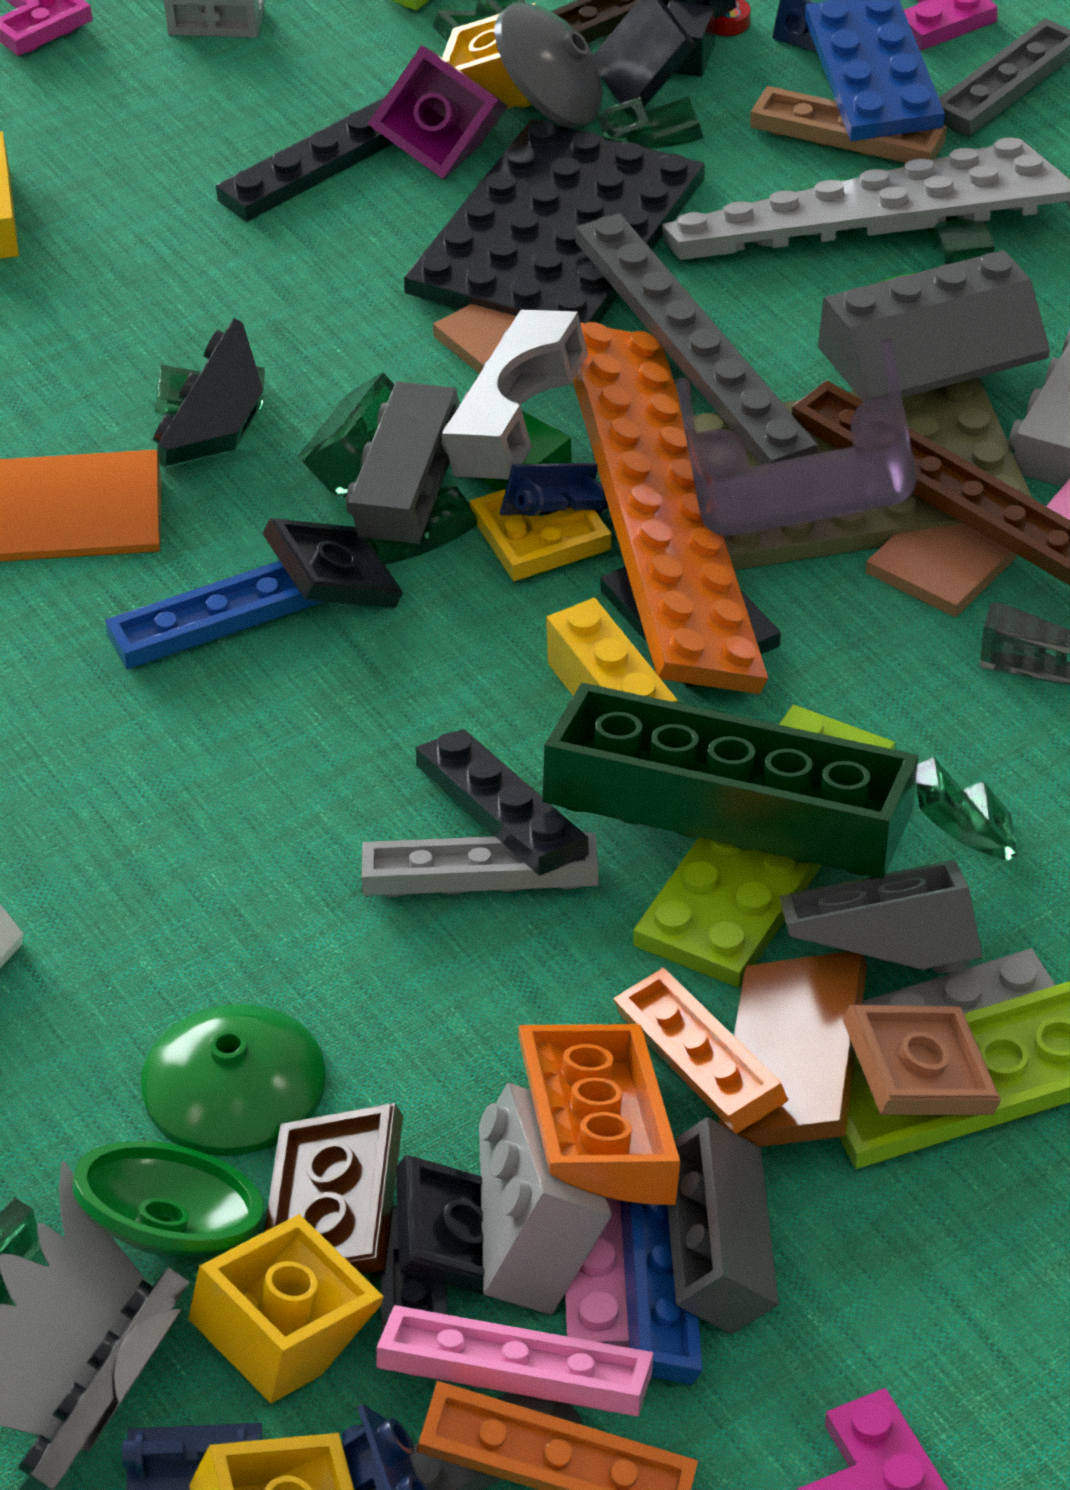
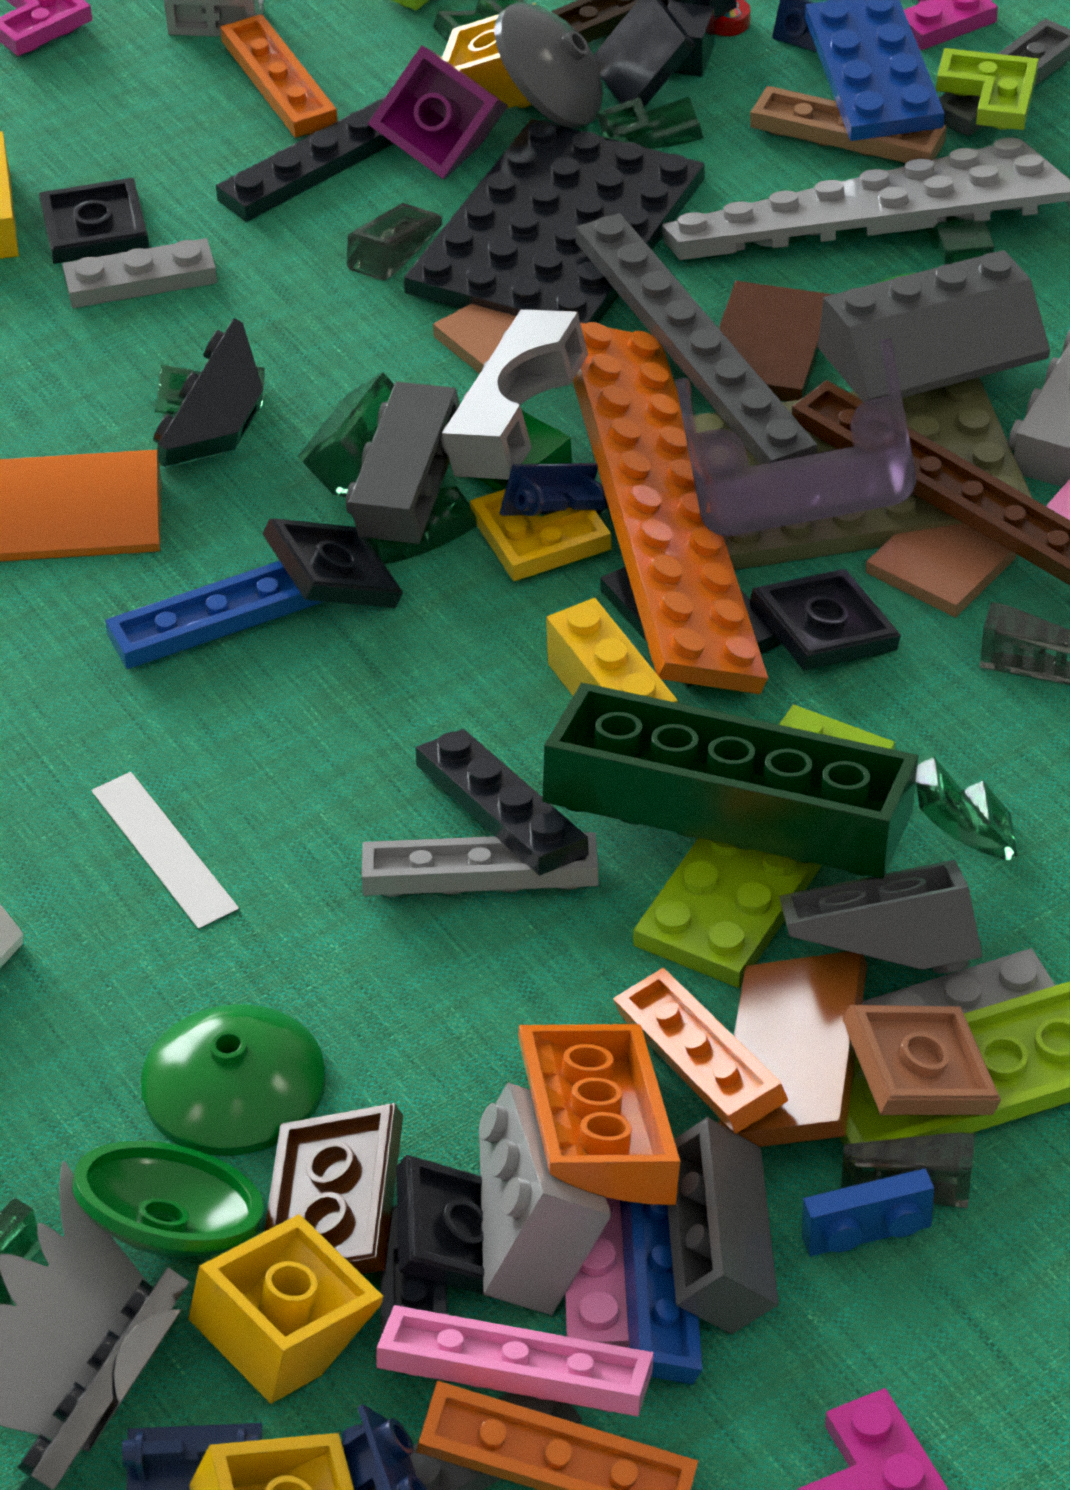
(93, 220): none -> black tile
(139, 273): none -> light grey plate
(165, 850): none -> white sticker
(278, 75): none -> orange plate
(390, 240): none -> clear smoke slope
(775, 333): none -> reddish brown tile
(824, 619): none -> black tile
(867, 1212): none -> blue plate
(944, 1156): none -> clear smoke slope
(999, 79): none -> lime plate

